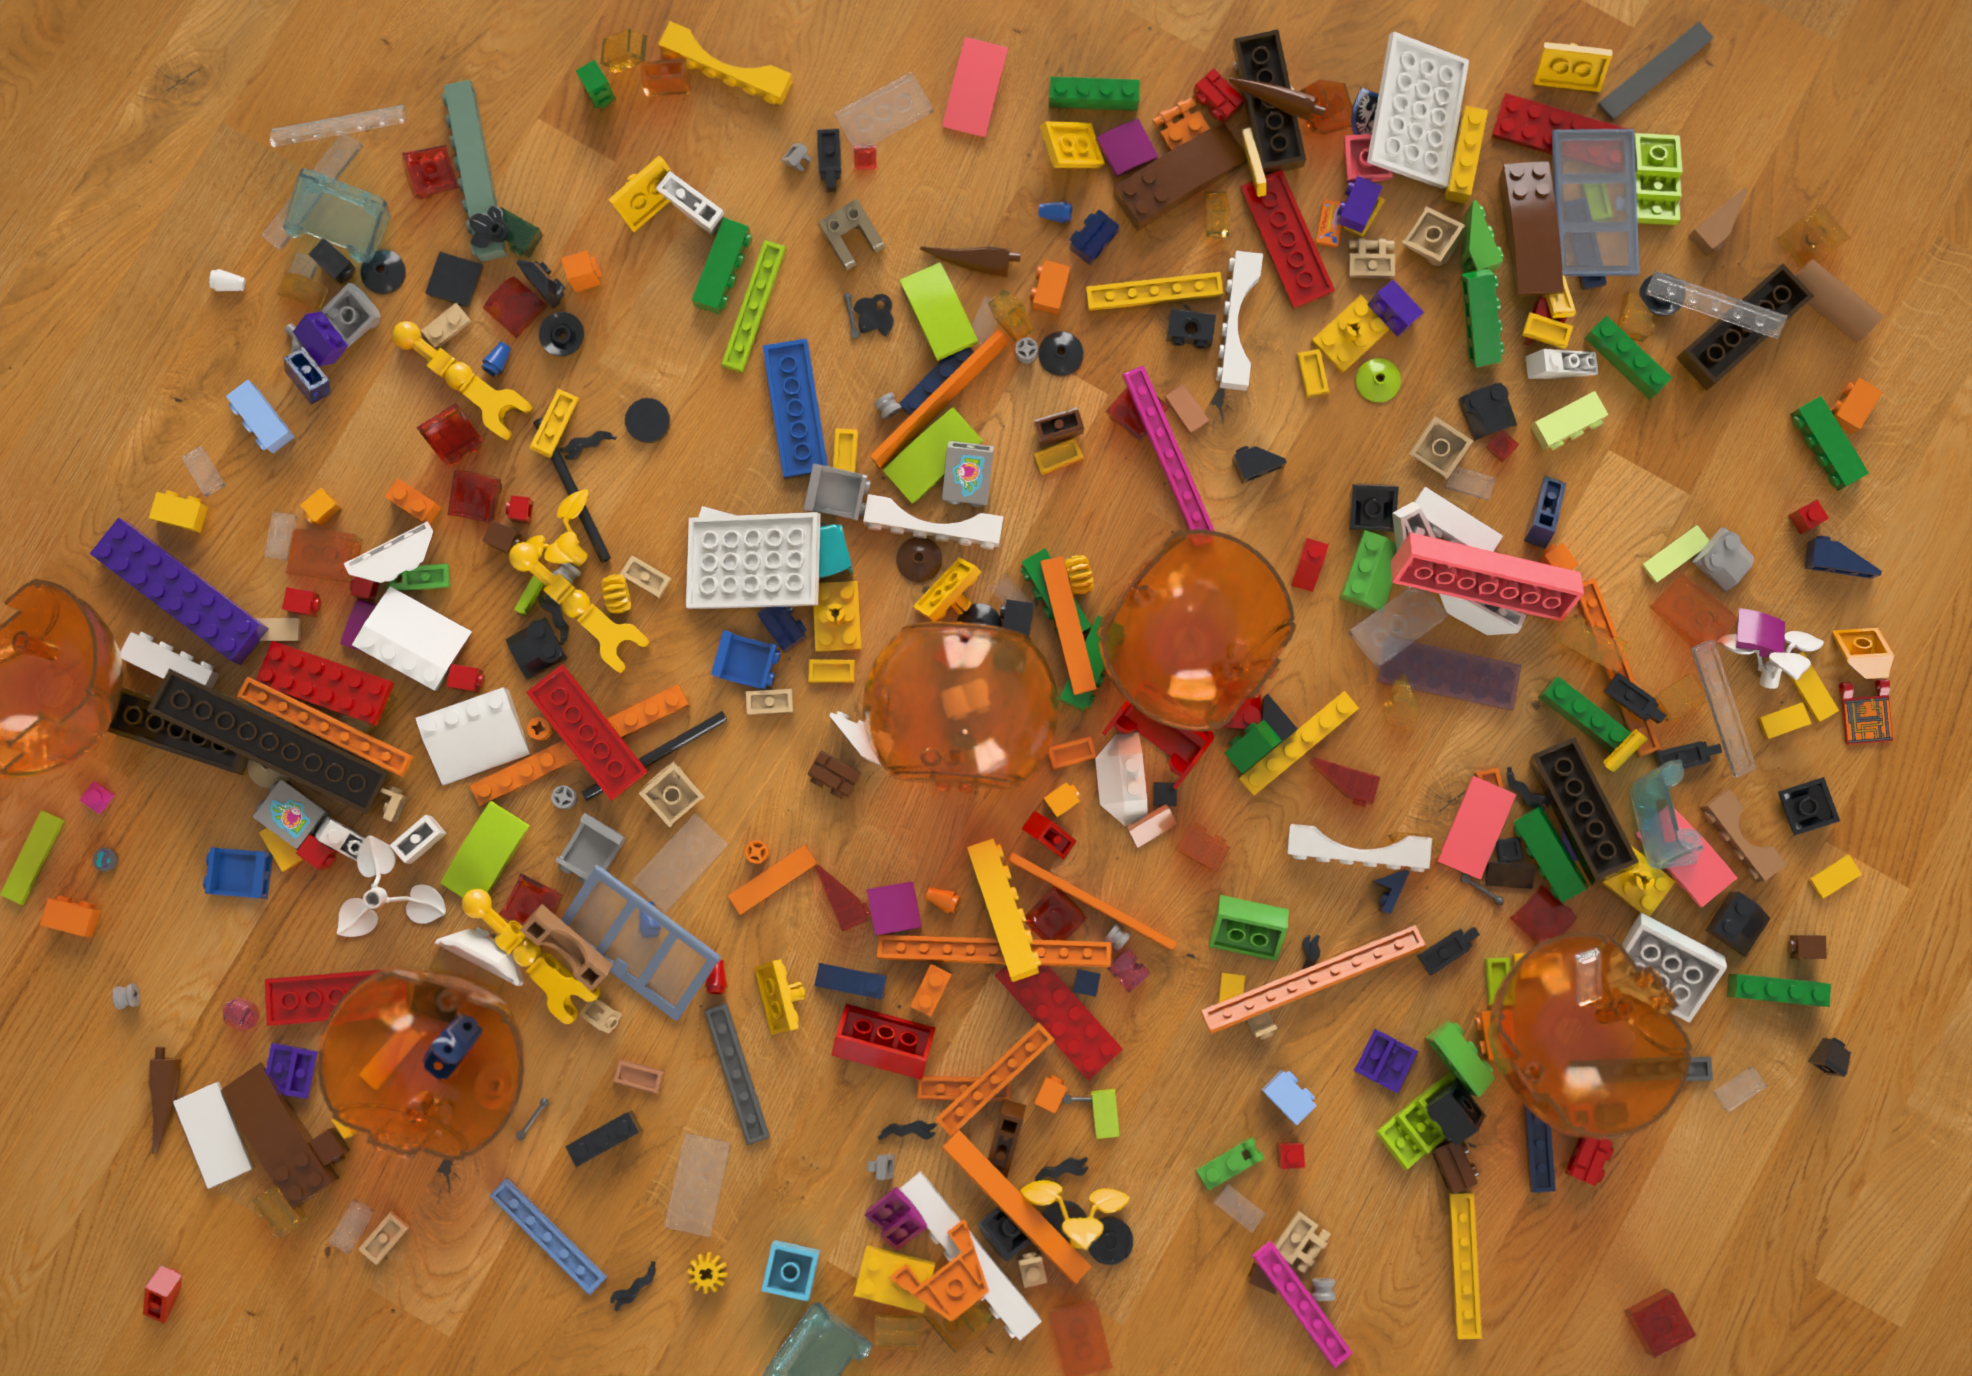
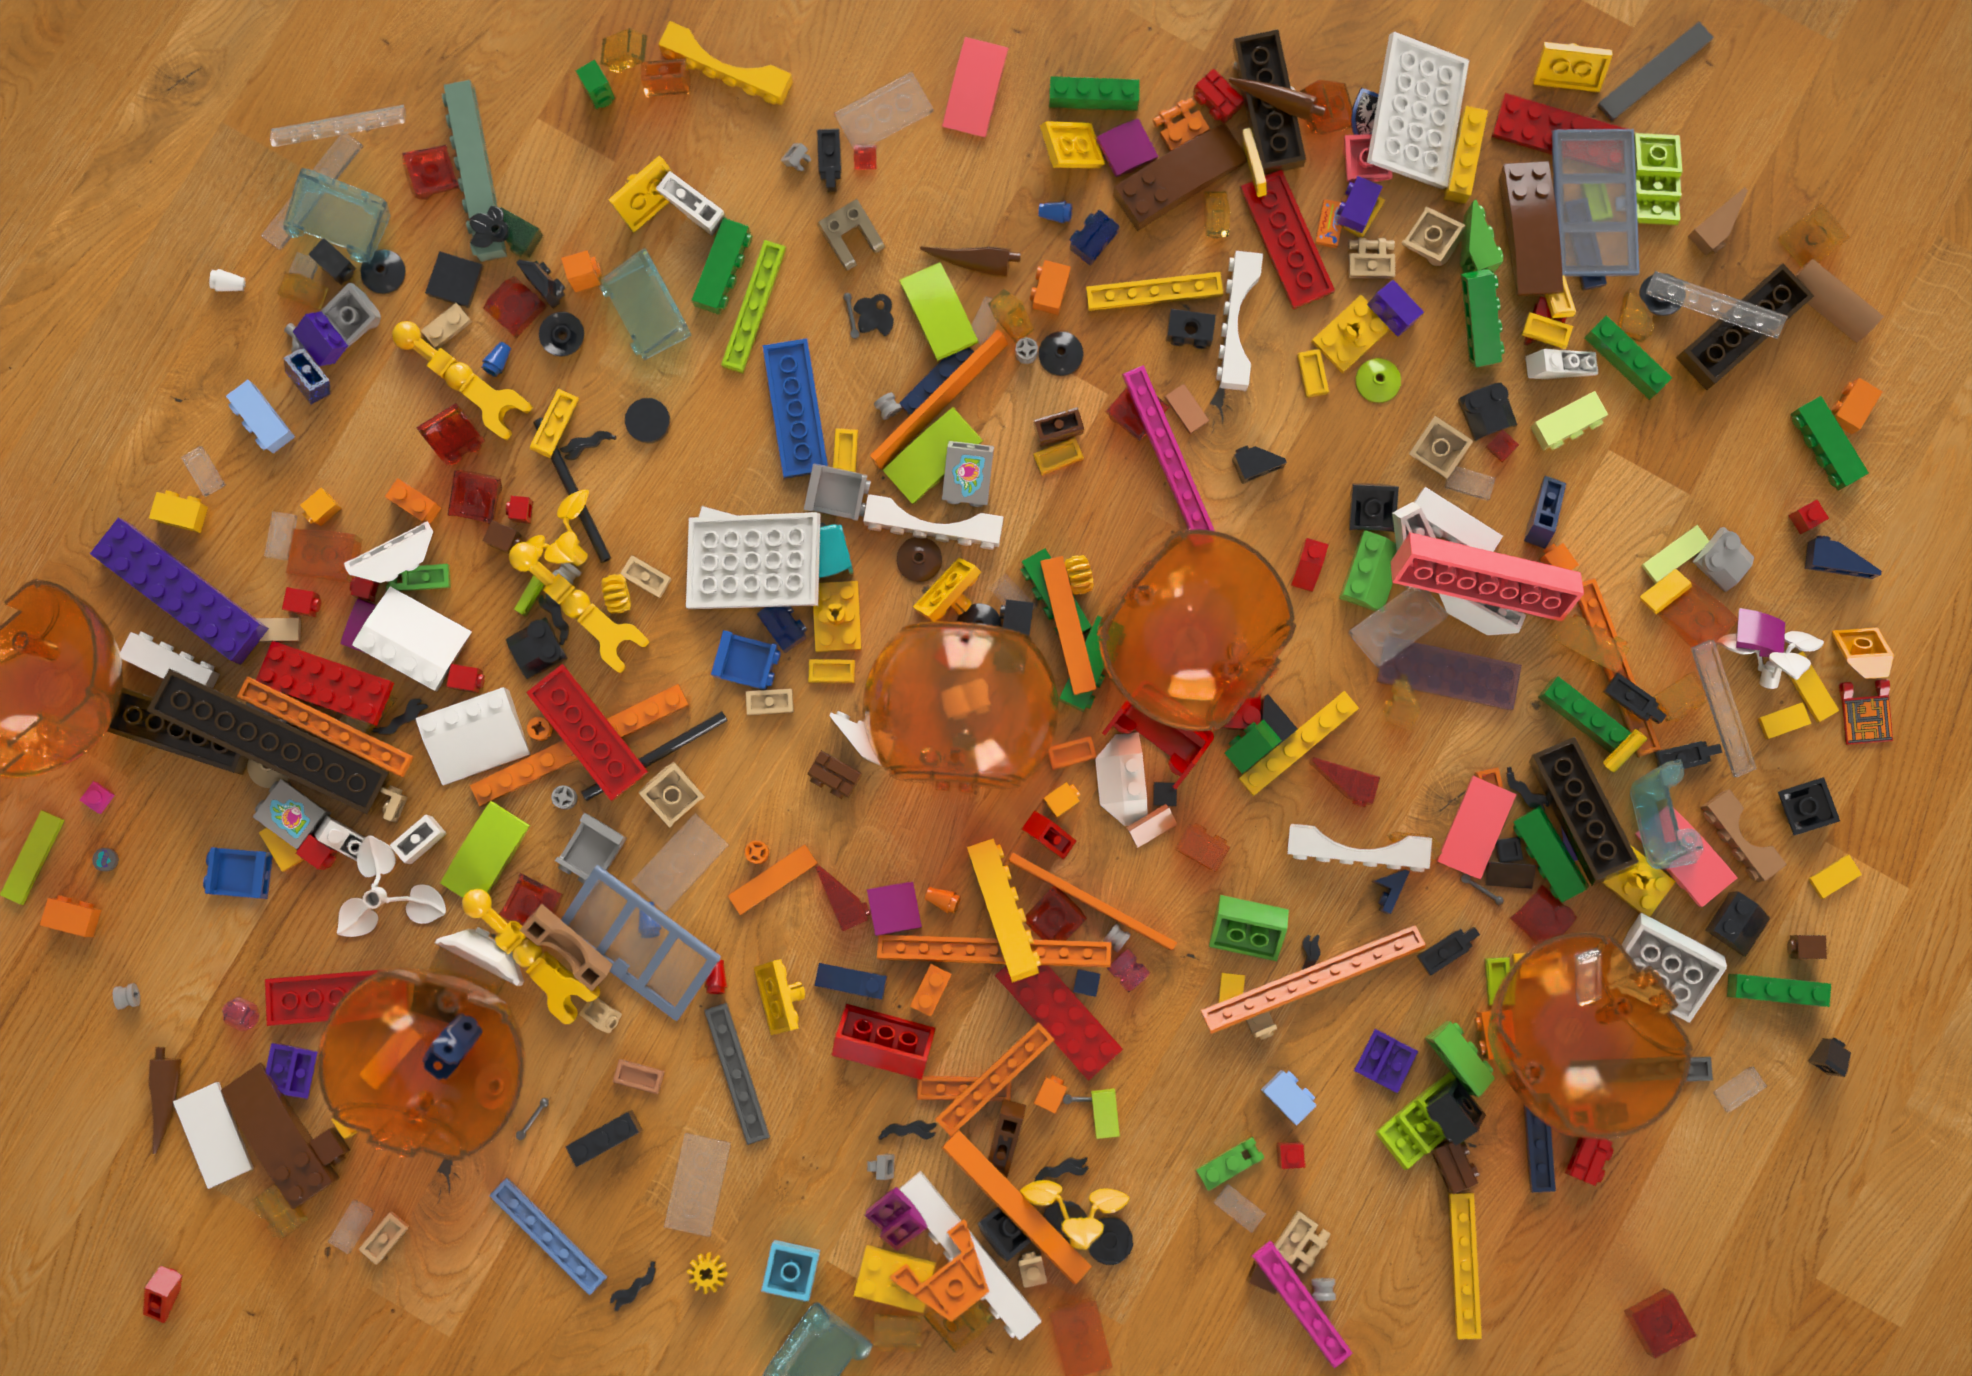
(411, 713): none -> black hair
(645, 305): none -> clear light blue windscreen
(1665, 591): none -> yellow tile

